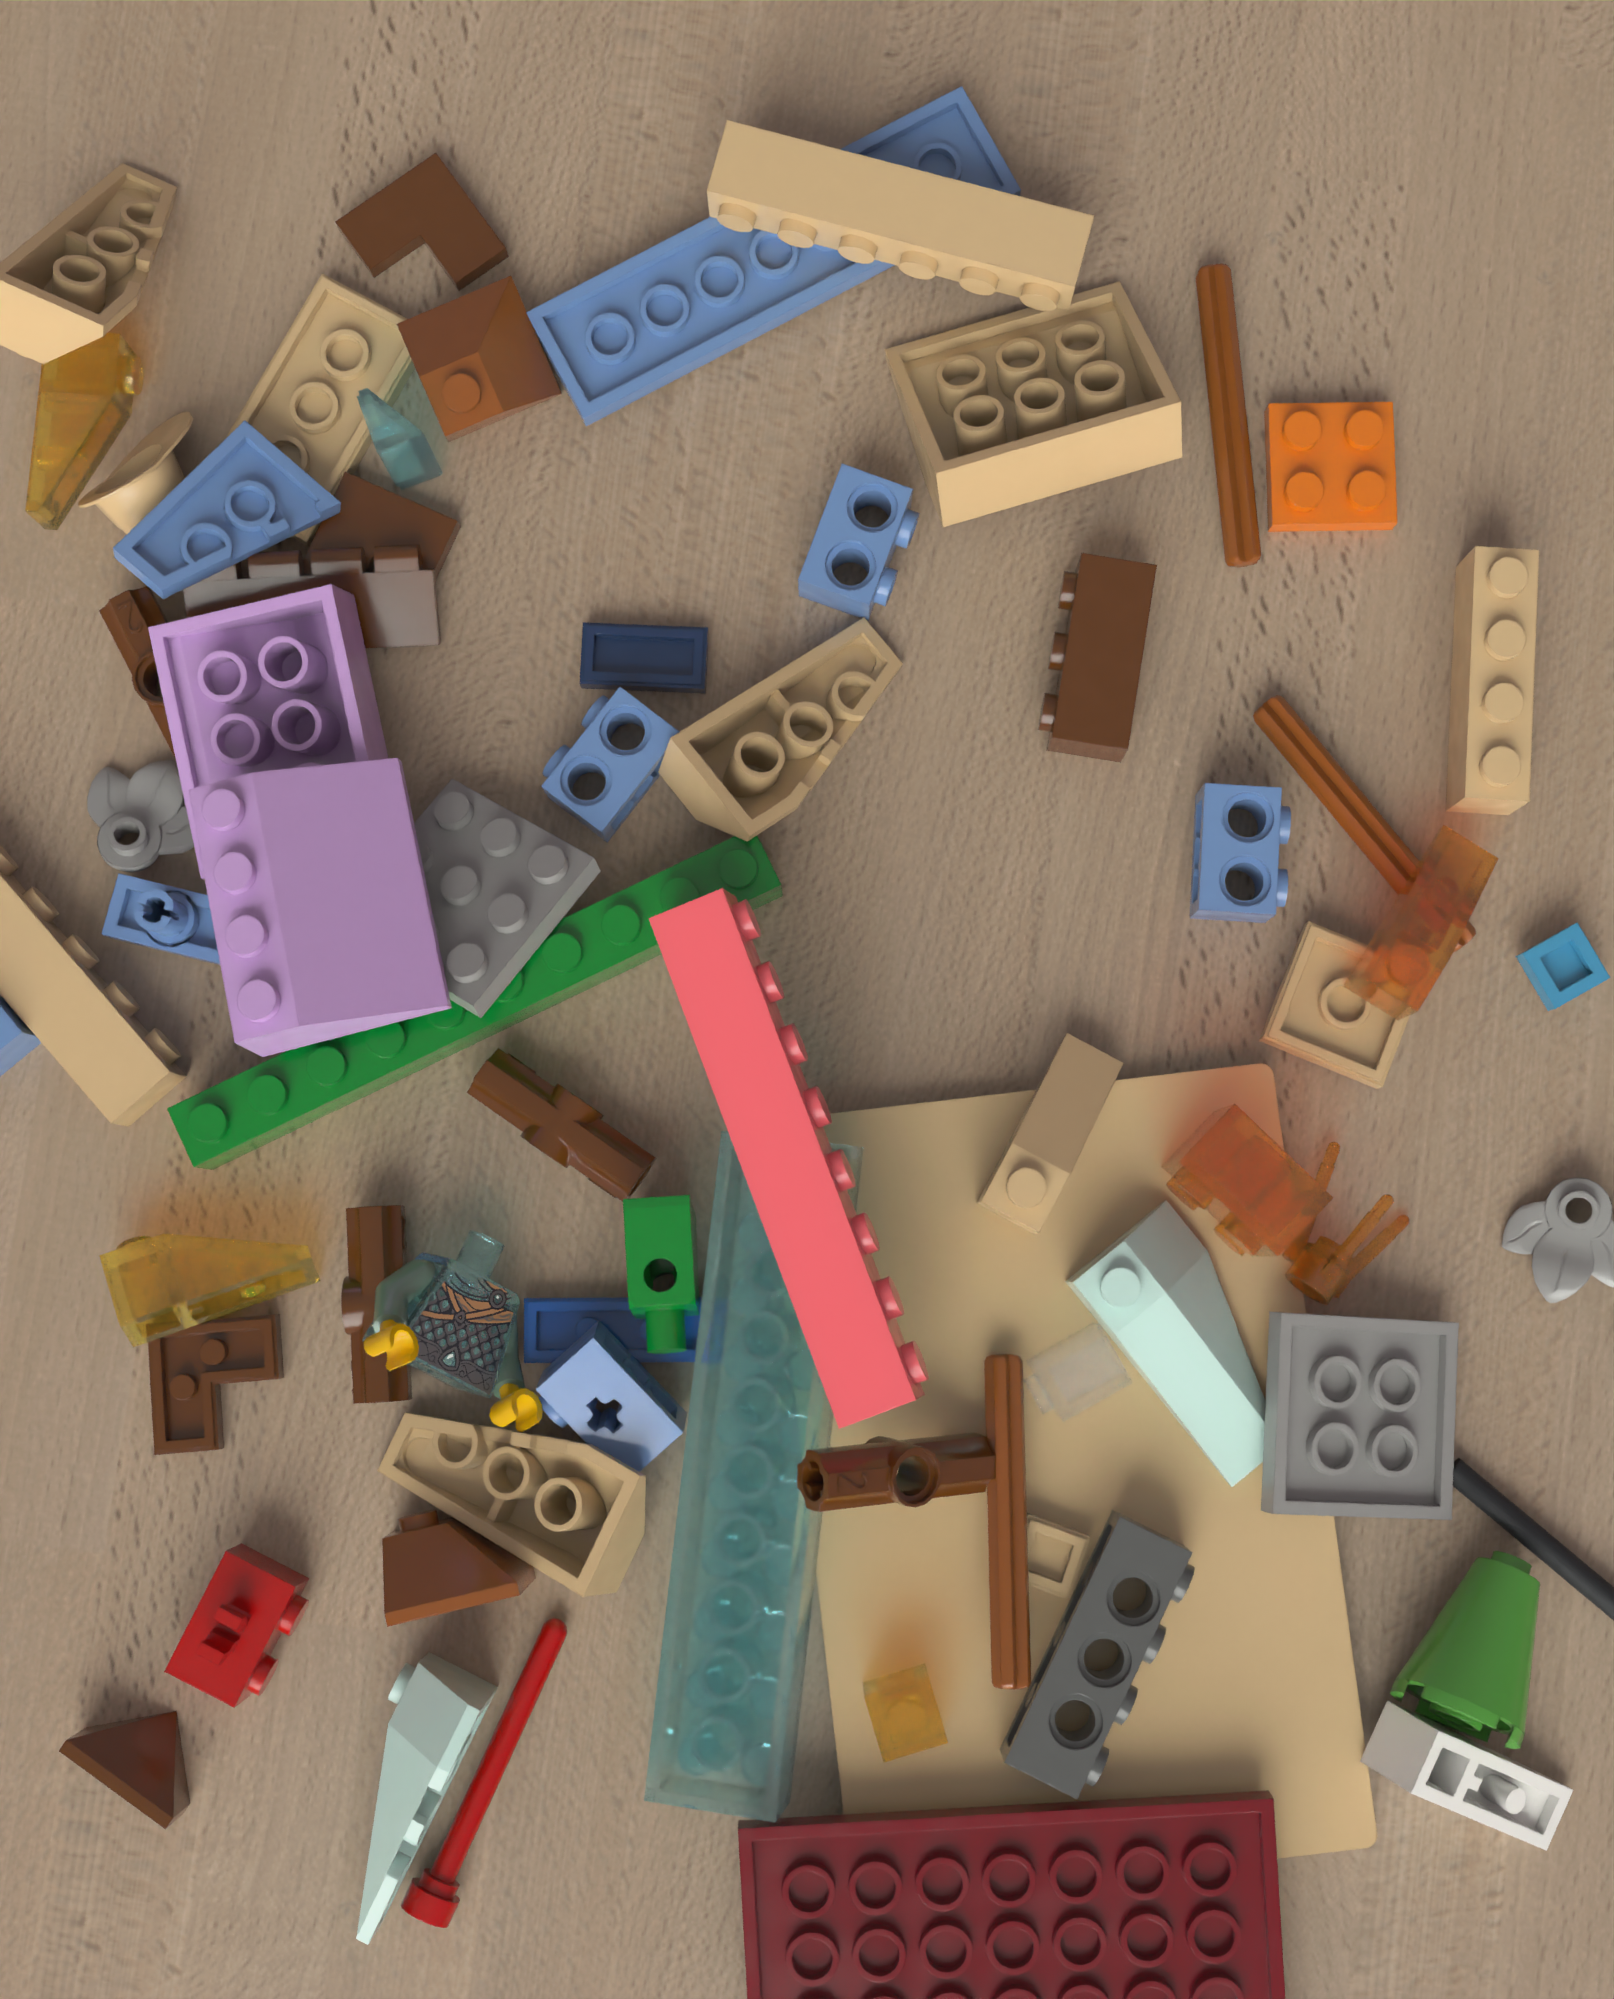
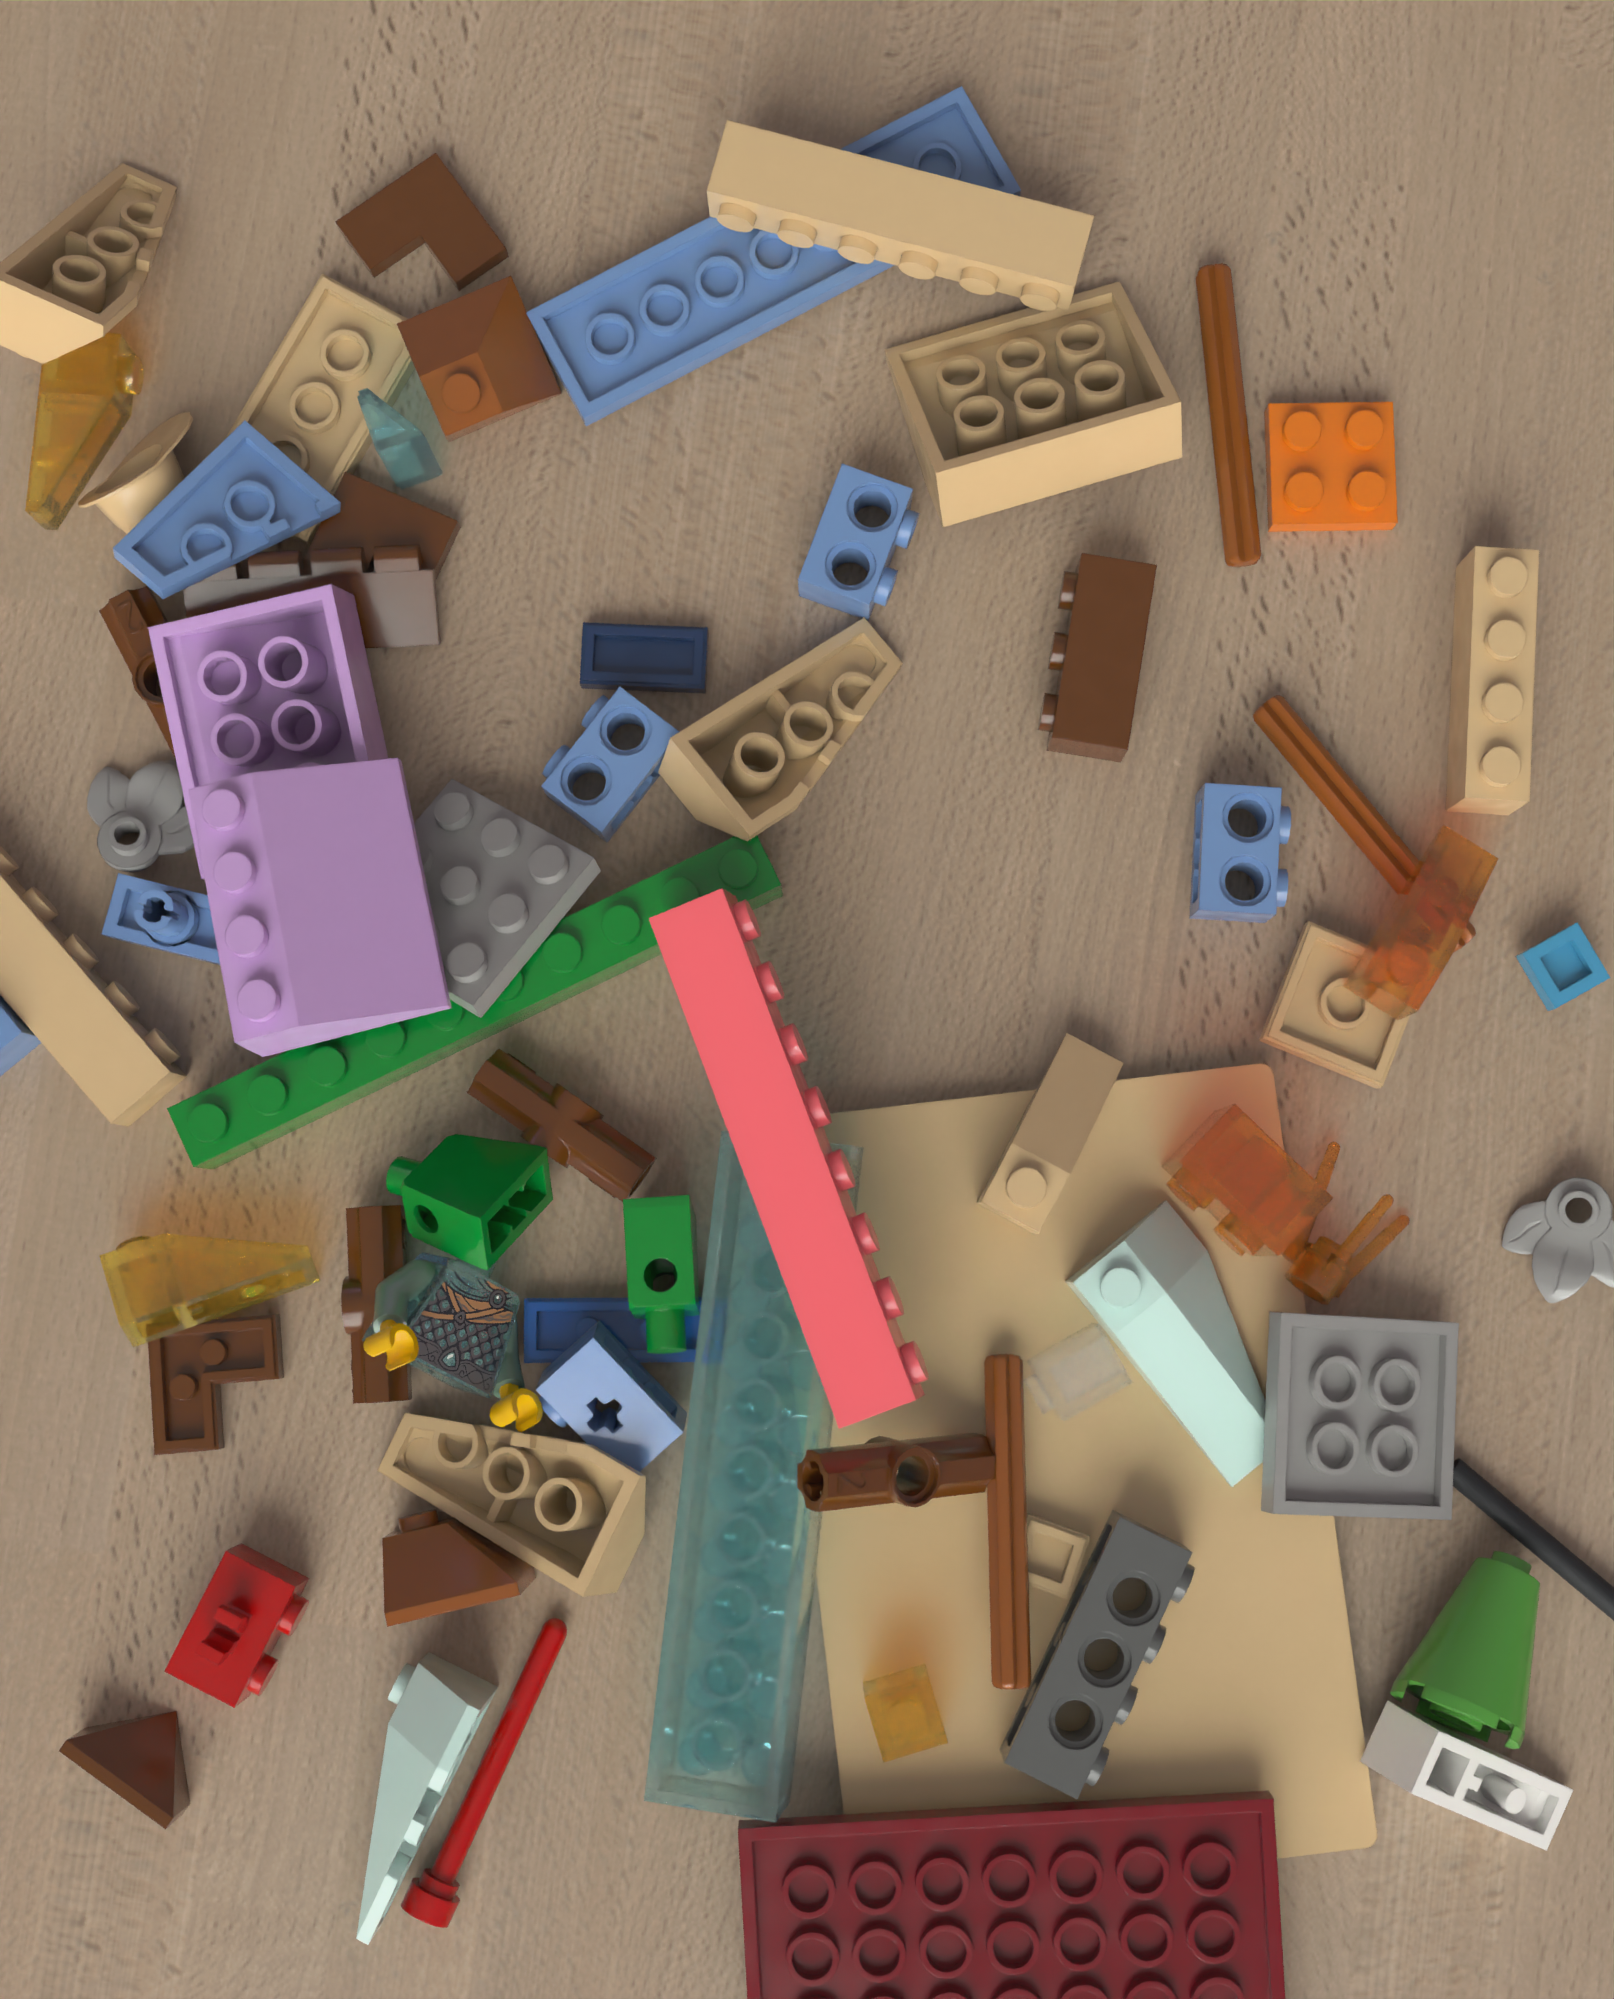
(472, 1195): none -> green torso

